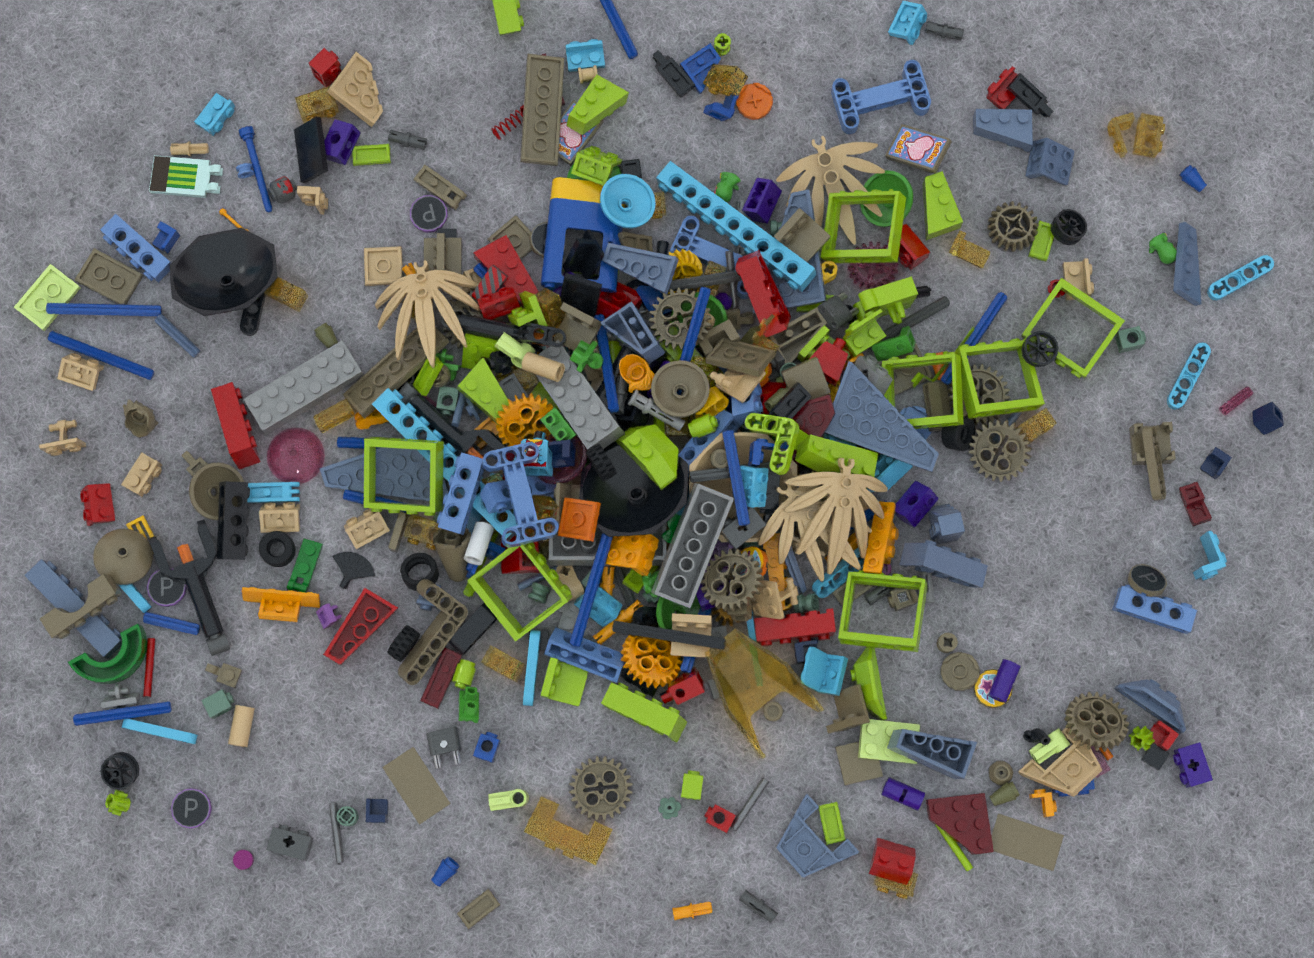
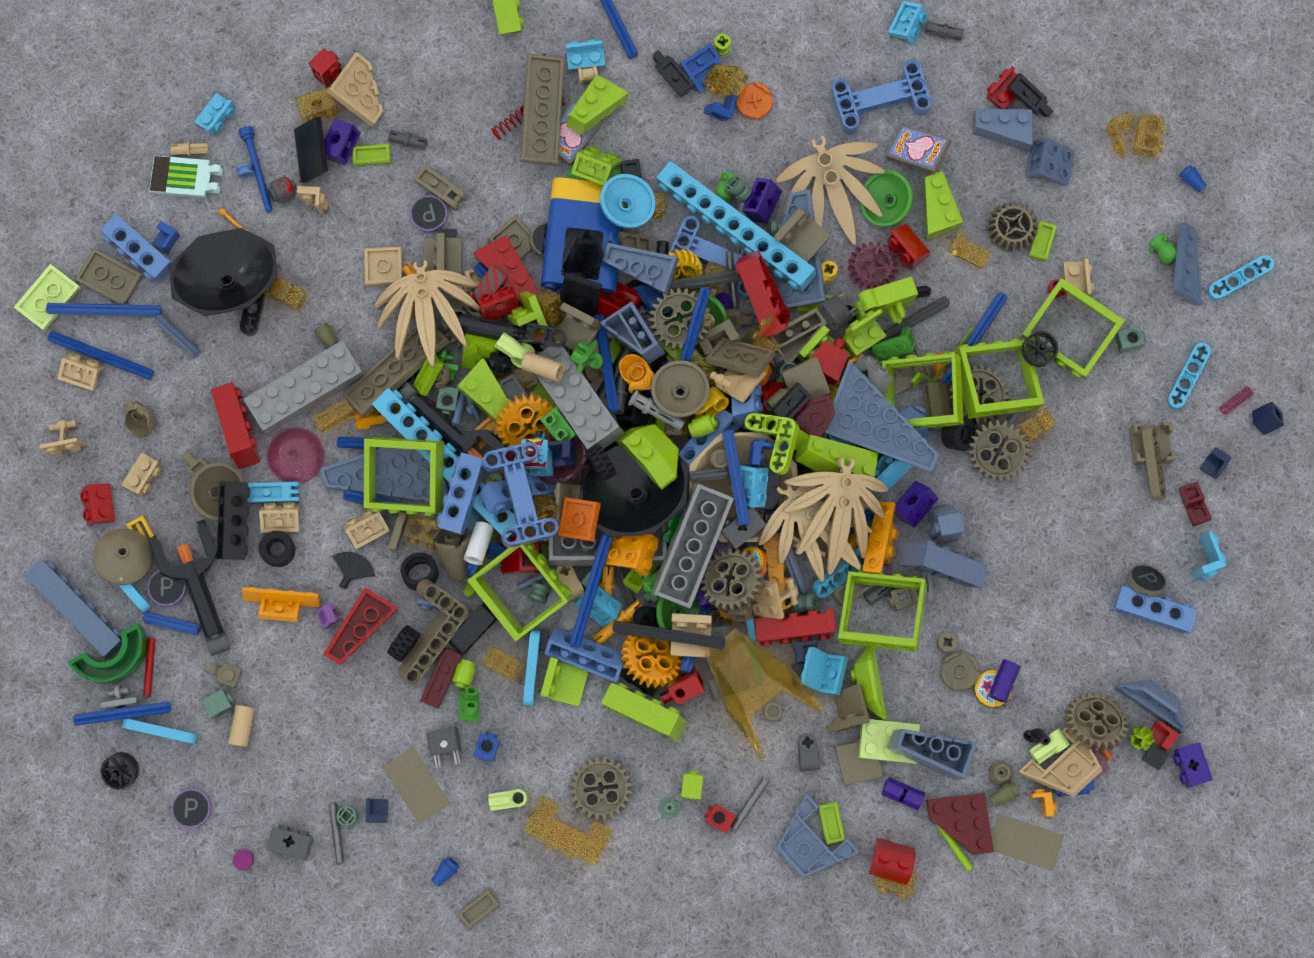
(100, 593): dark tan arch -> none
(117, 802): lime gear -> none
(305, 565): green plate -> none
(692, 910): light orange axle -> none
(738, 188): none -> sand green wheel
(758, 906): dark grey pin -> none
(808, 757): none -> dark grey piece
(876, 196): lime window -> none
(1064, 231): black wheel -> none

